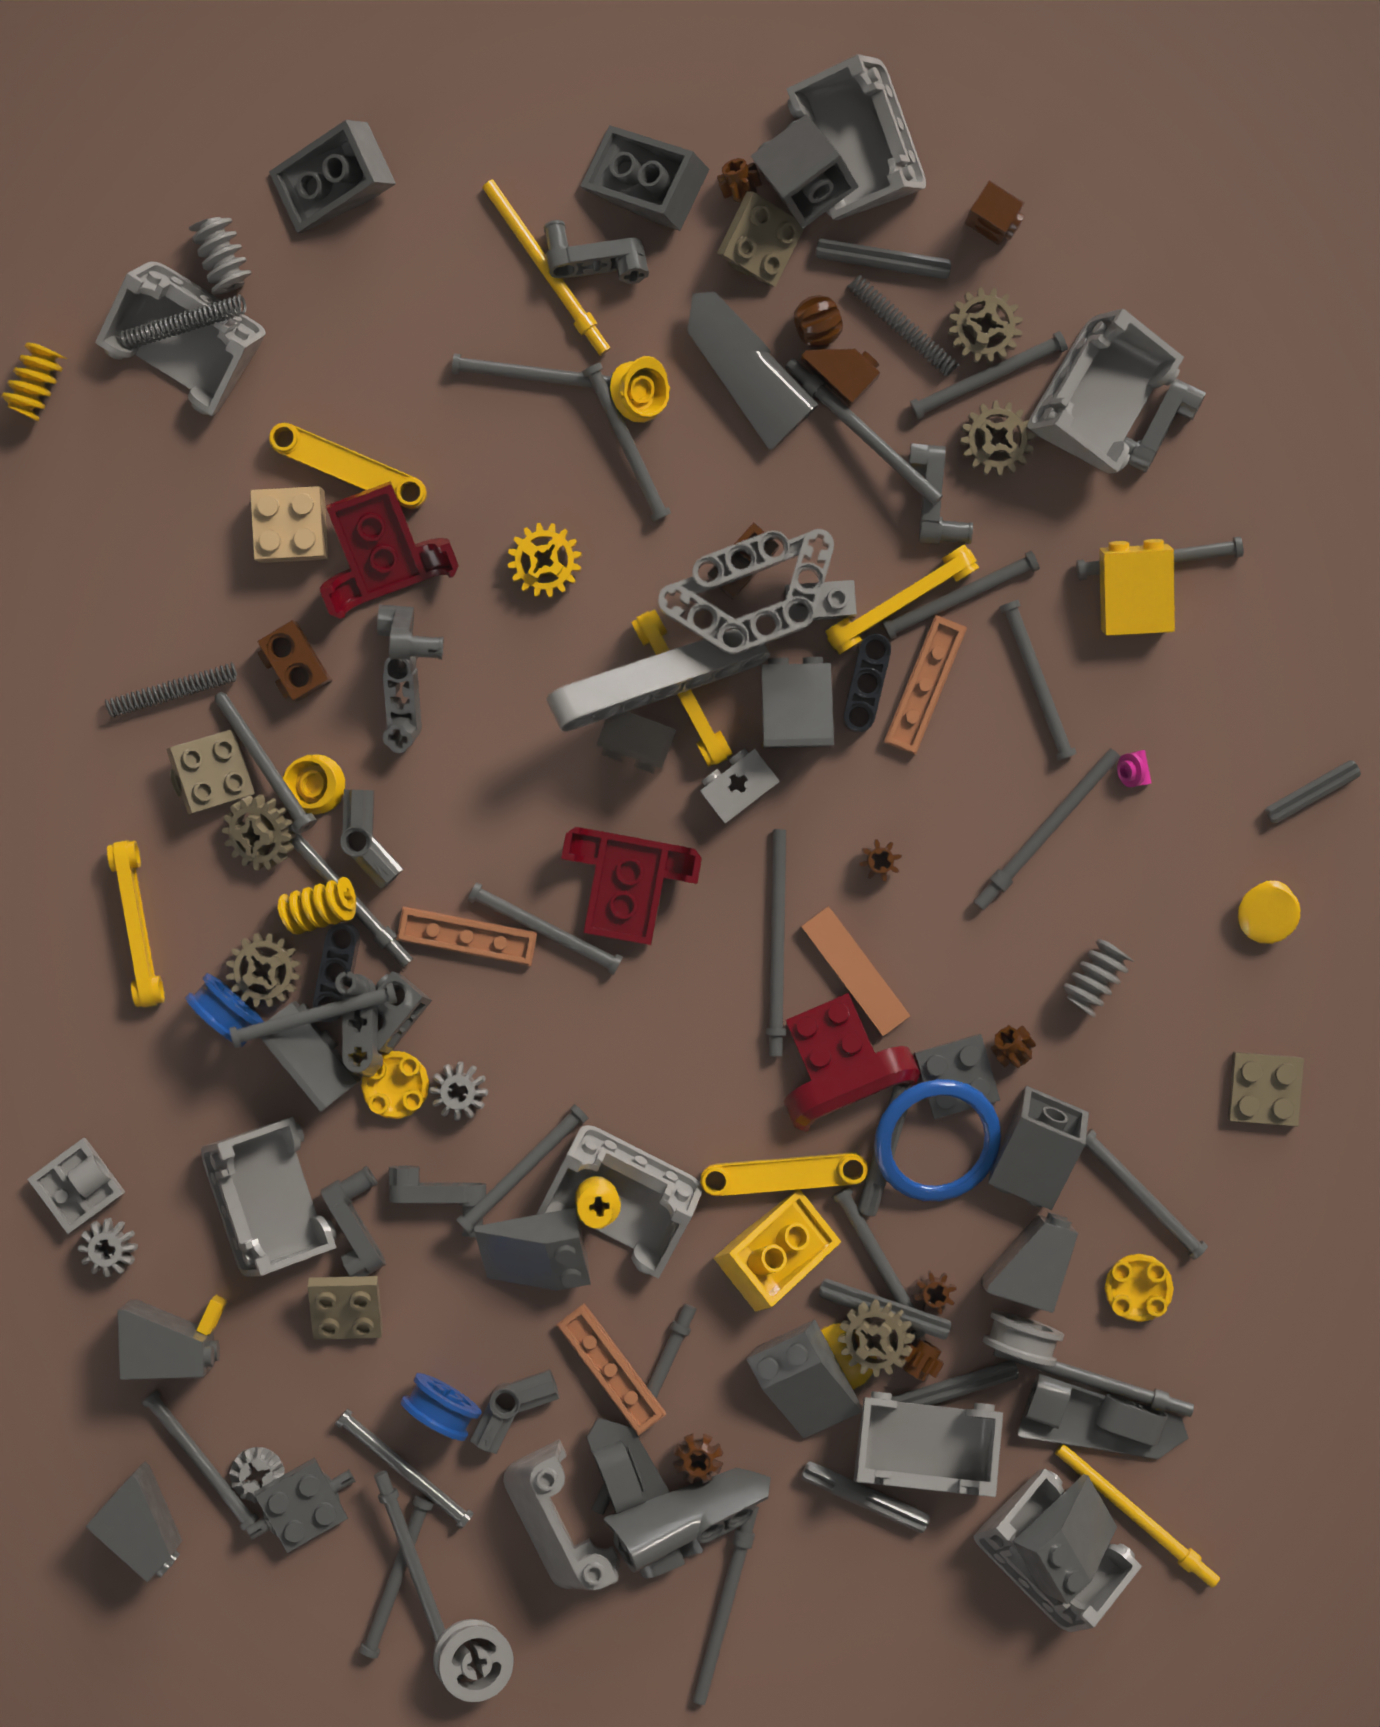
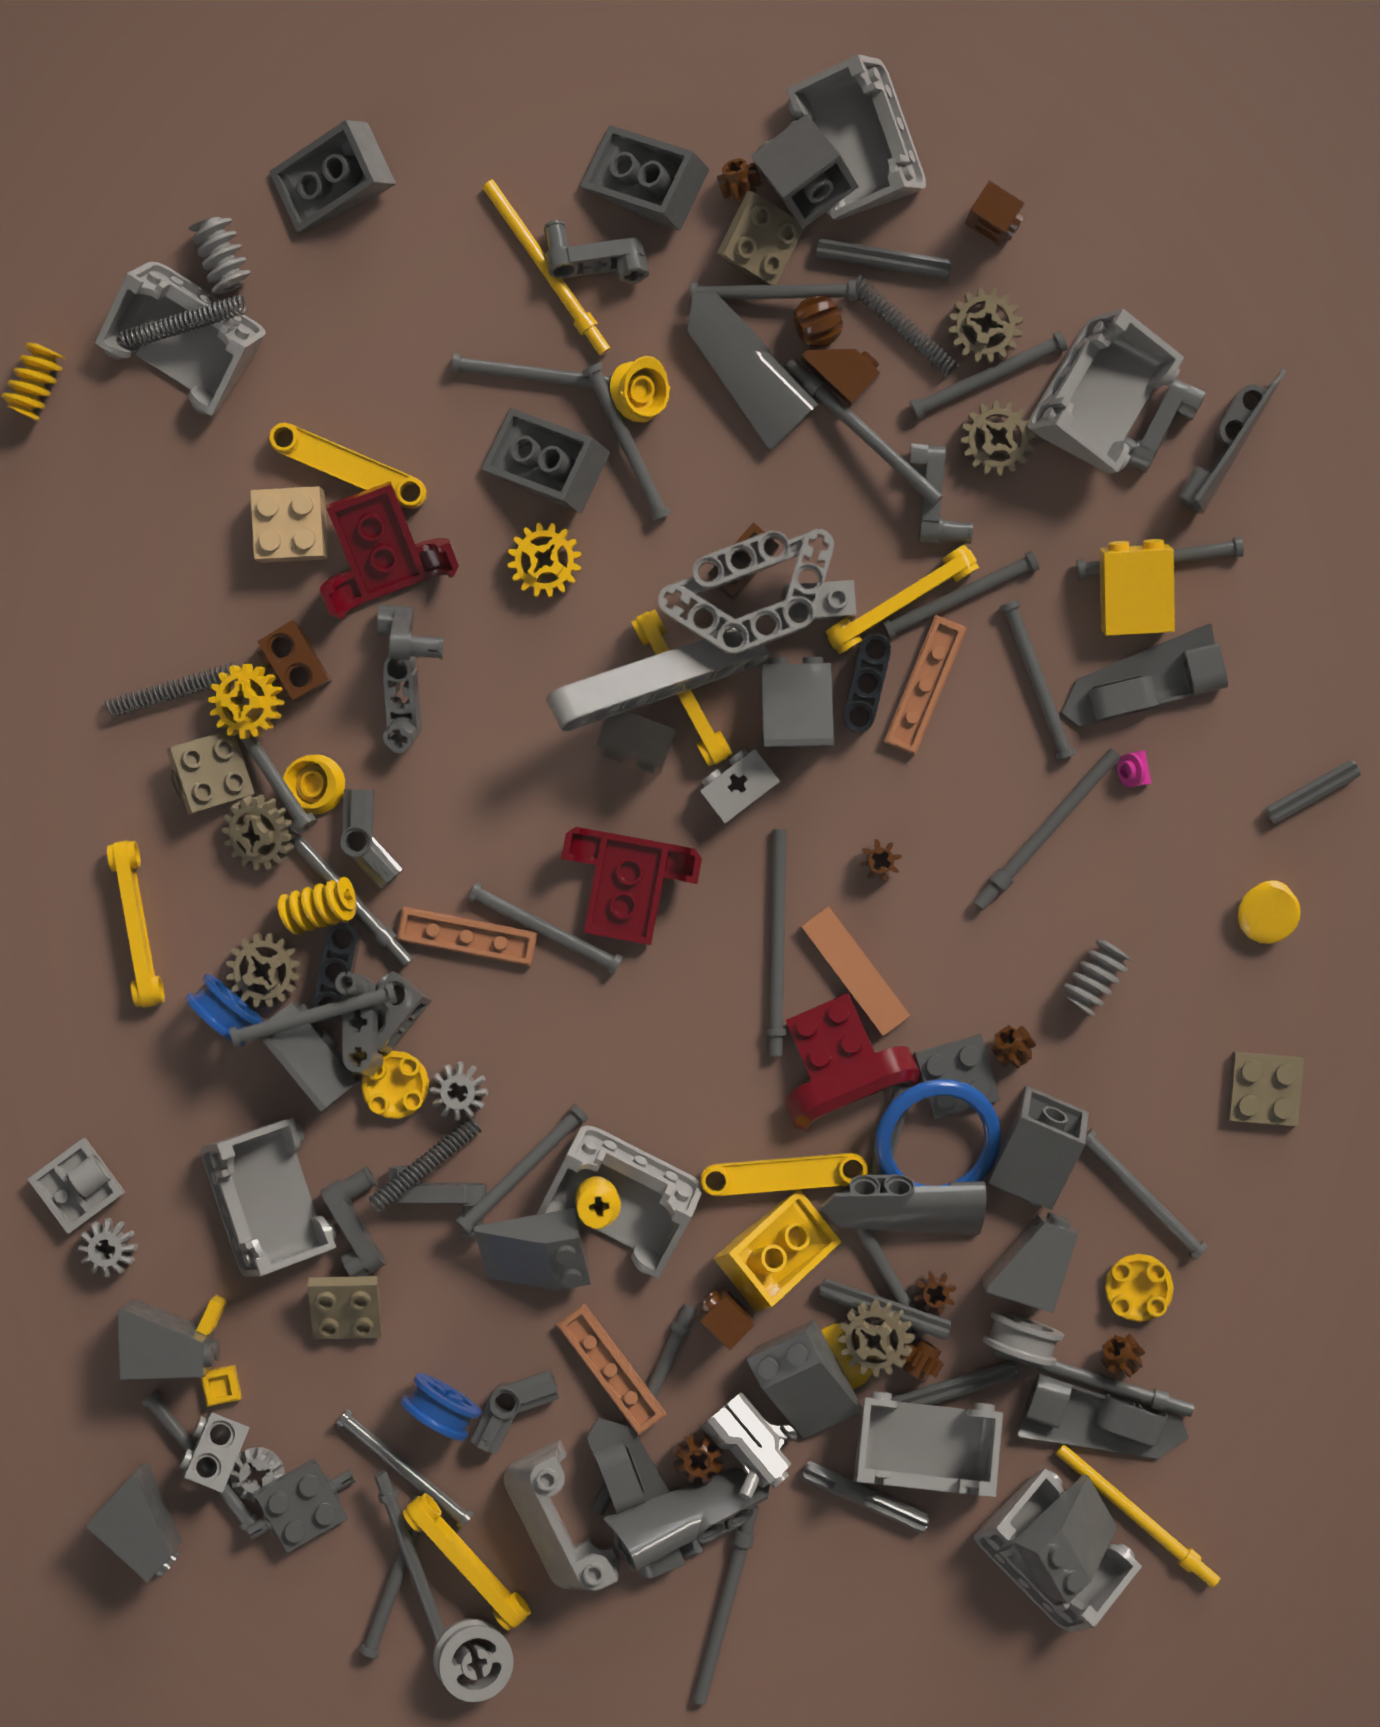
(221, 1385): none -> yellow tile
(222, 1455): none -> light grey brick
(247, 686): none -> yellow gear
(425, 1515): none -> yellow piece
(426, 1166): none -> dark grey piece
(546, 460): none -> dark grey slope
(725, 1317): none -> reddish brown brick
(752, 1442): none -> light grey piece
(780, 291): none -> dark grey bar
(899, 1205): none -> dark grey panel
(1122, 1356): none -> reddish brown gear
(1155, 676): none -> dark grey panel
(1202, 484): none -> dark grey panel

